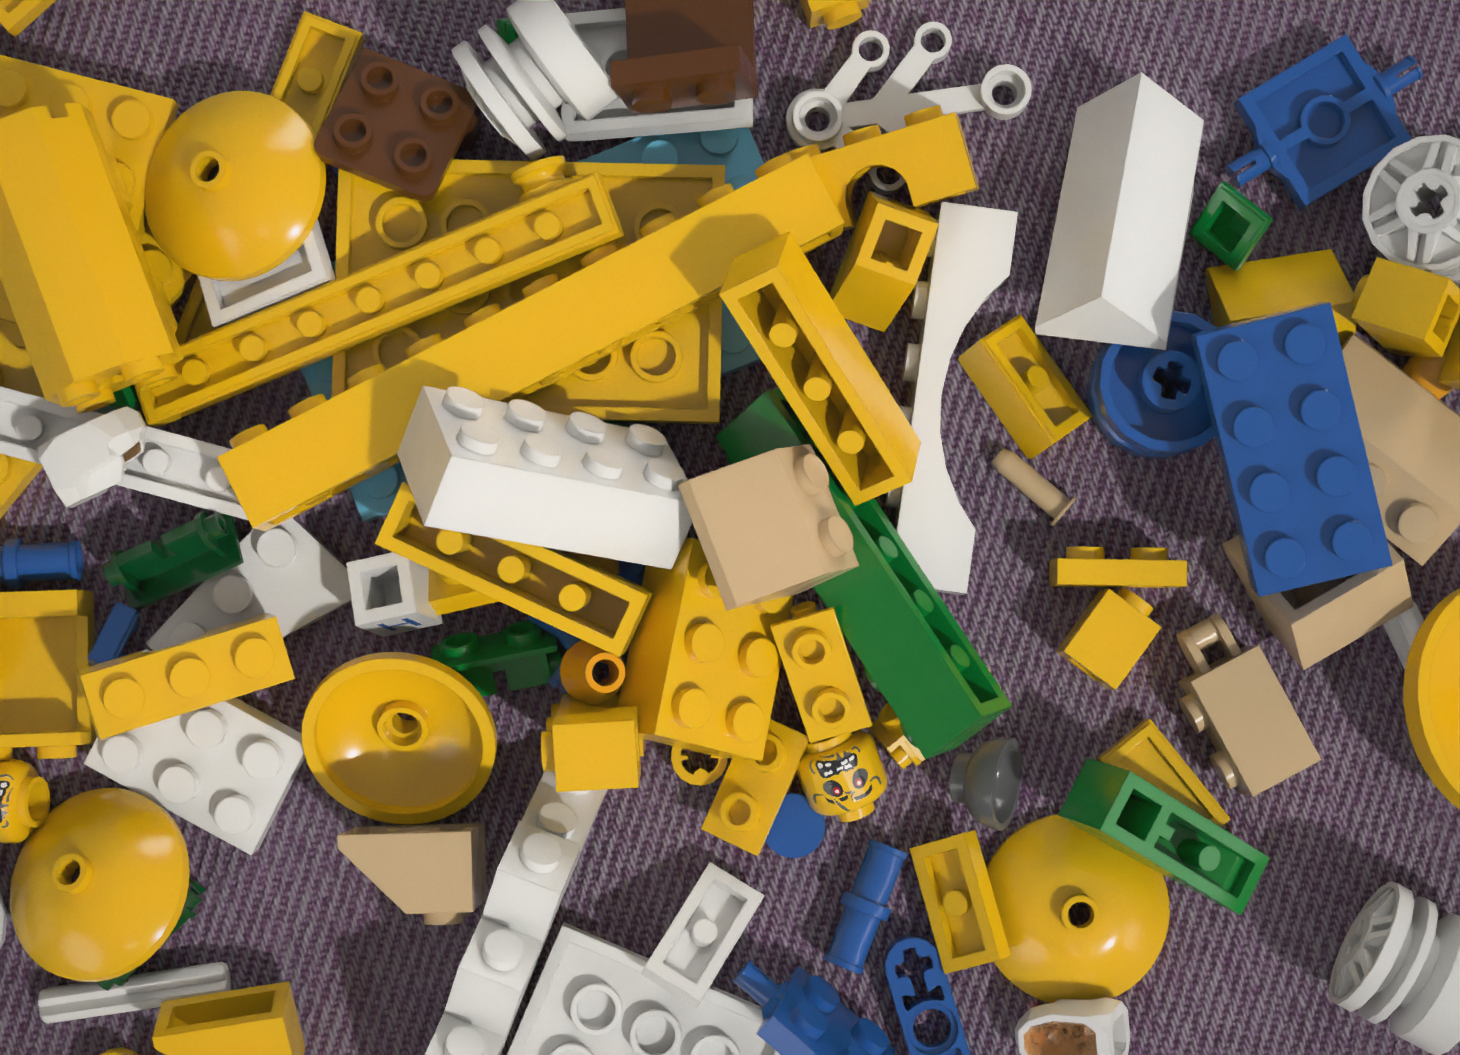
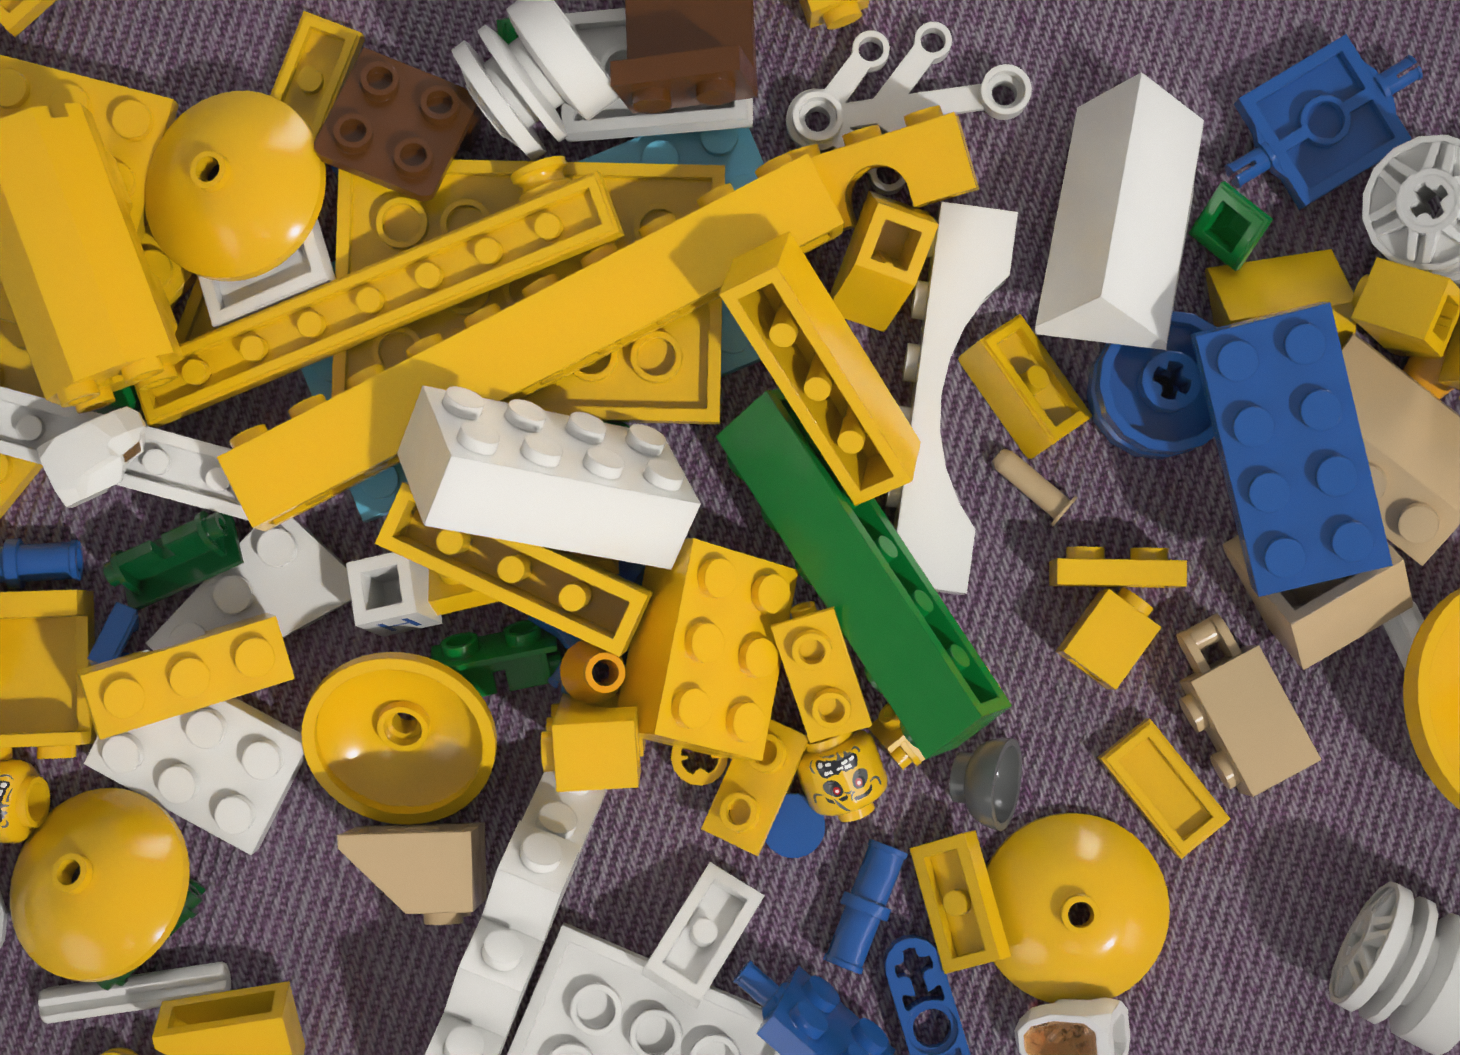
(769, 526): tan slope -> none
(1163, 834): green slope -> none

